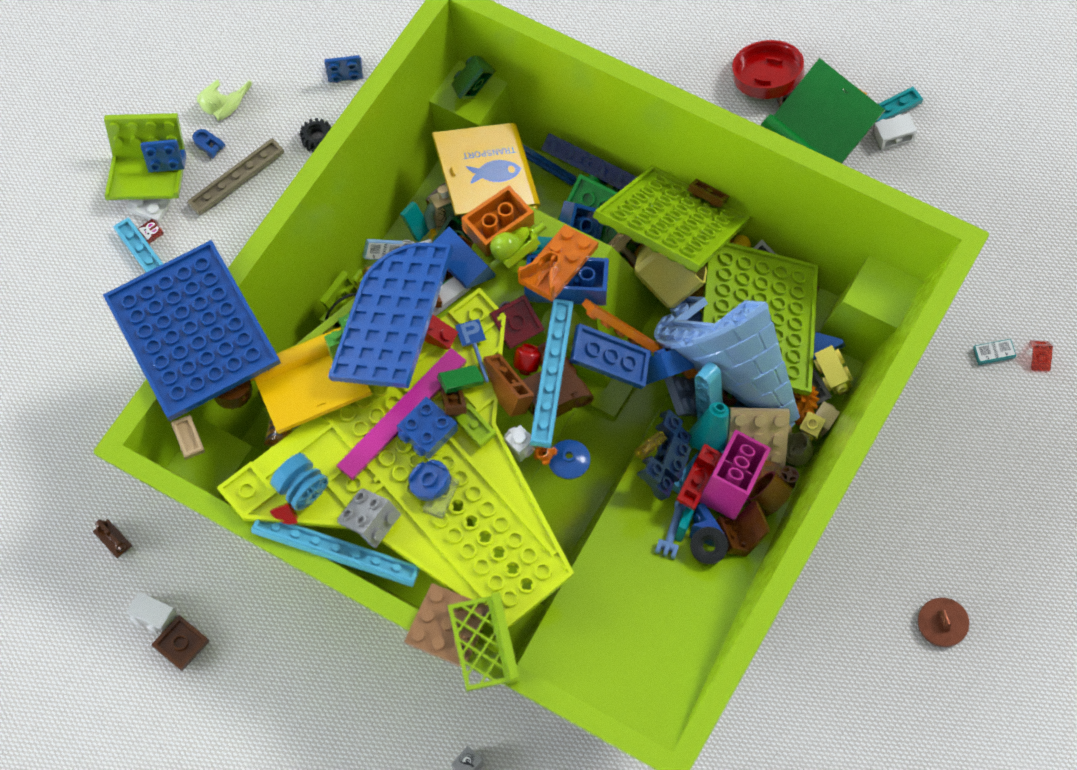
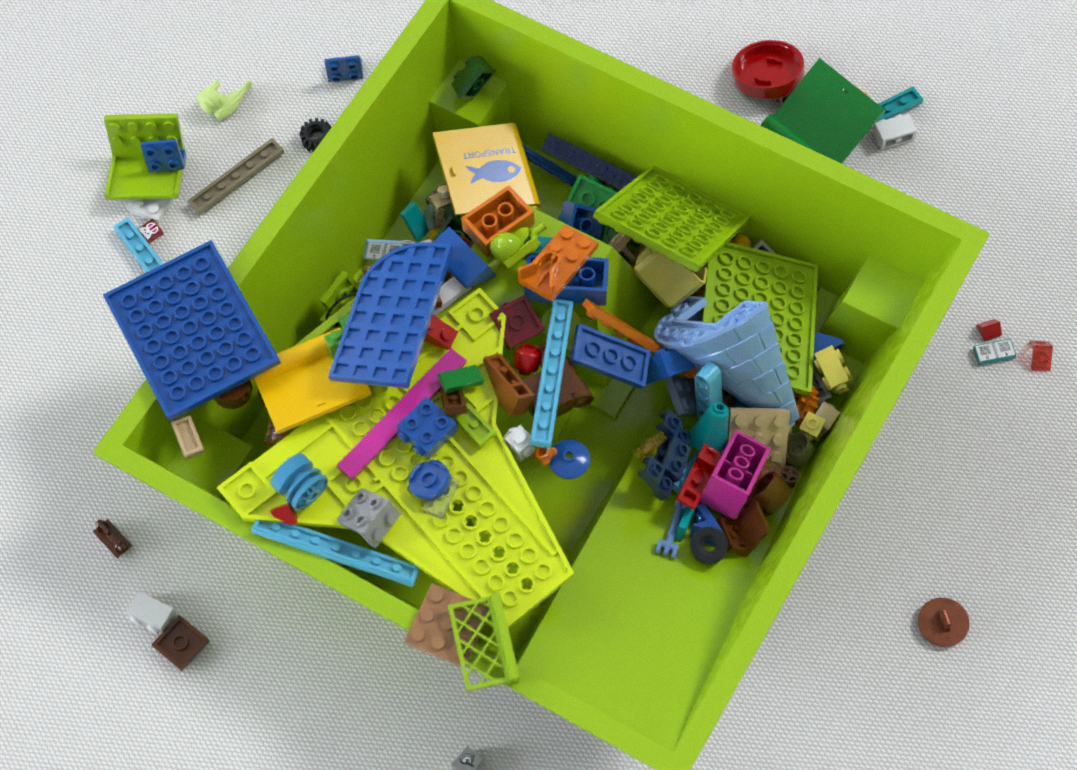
(203, 138): blue plate -> none
(470, 334): piece -> none
(712, 195): reddish brown plate -> none
(990, 329): none -> red slope

